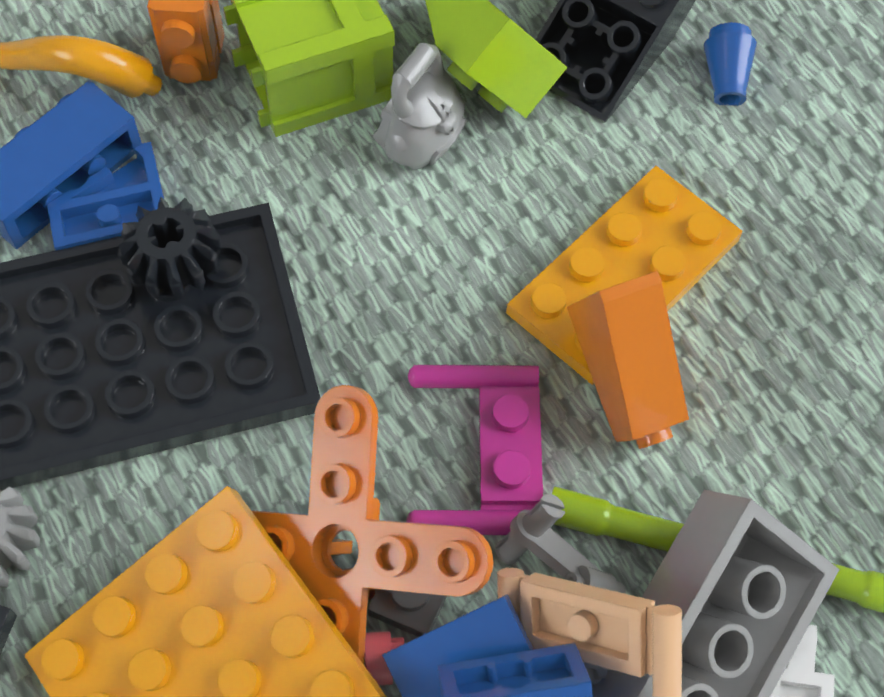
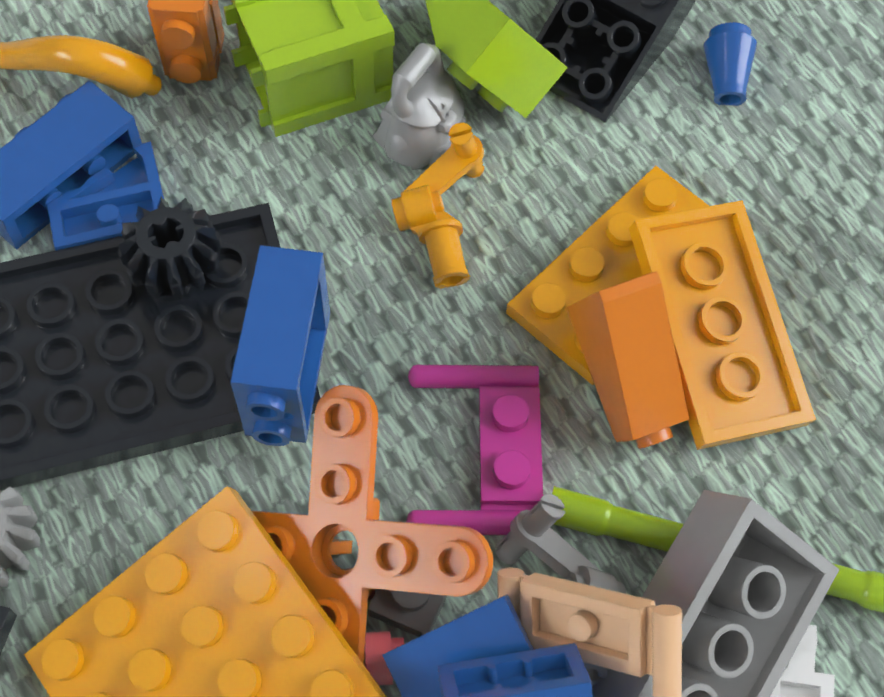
(281, 345): none -> blue window
(423, 209): none -> light orange pin
(723, 324): none -> light orange plate

